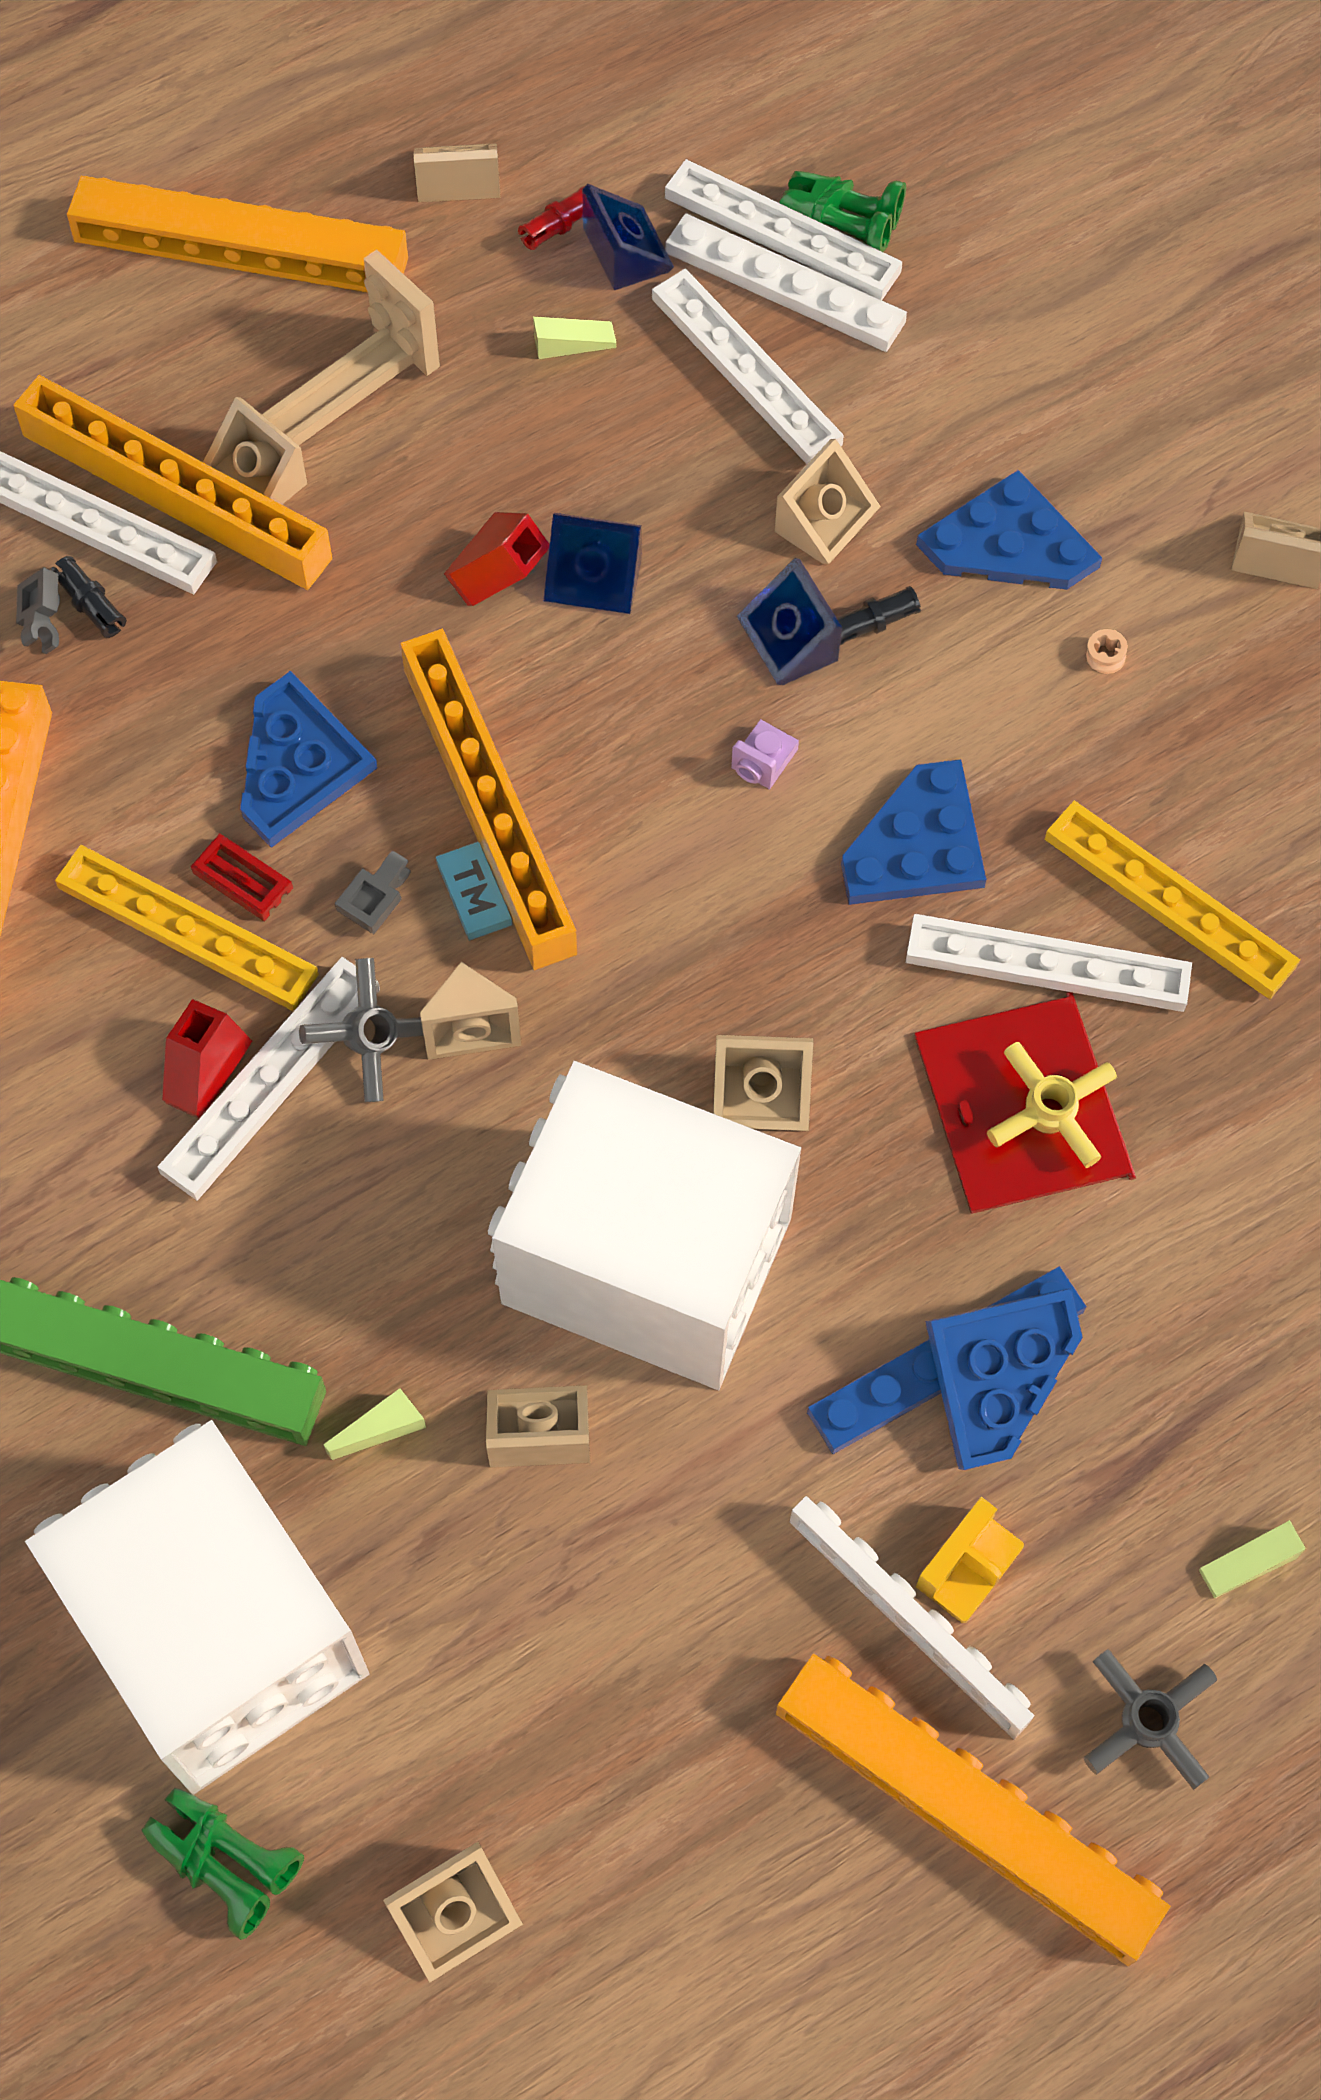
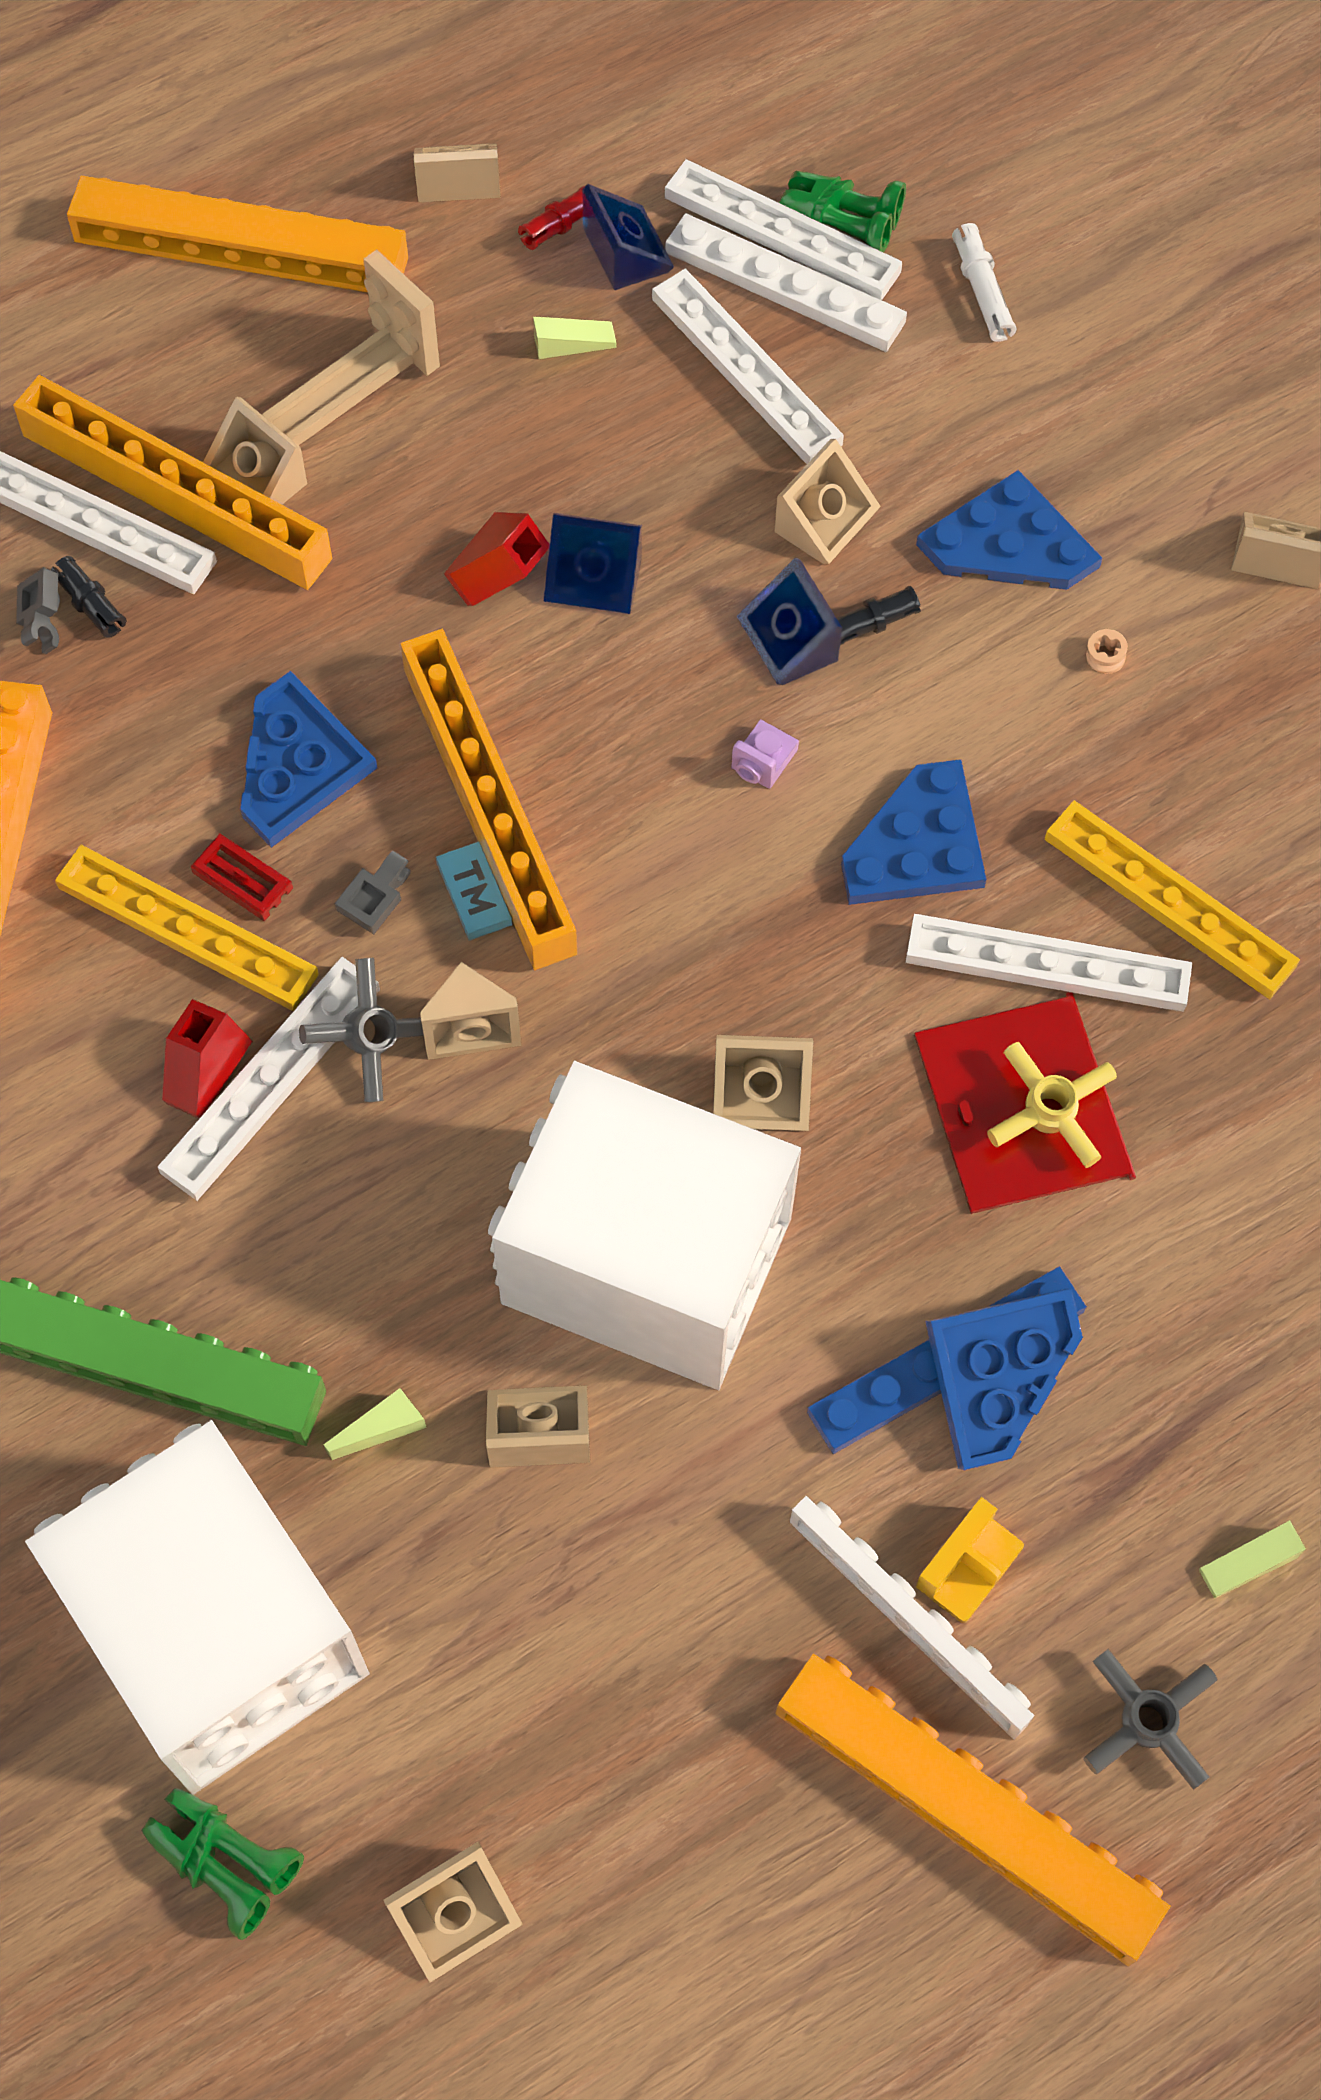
(978, 268): none -> white pin

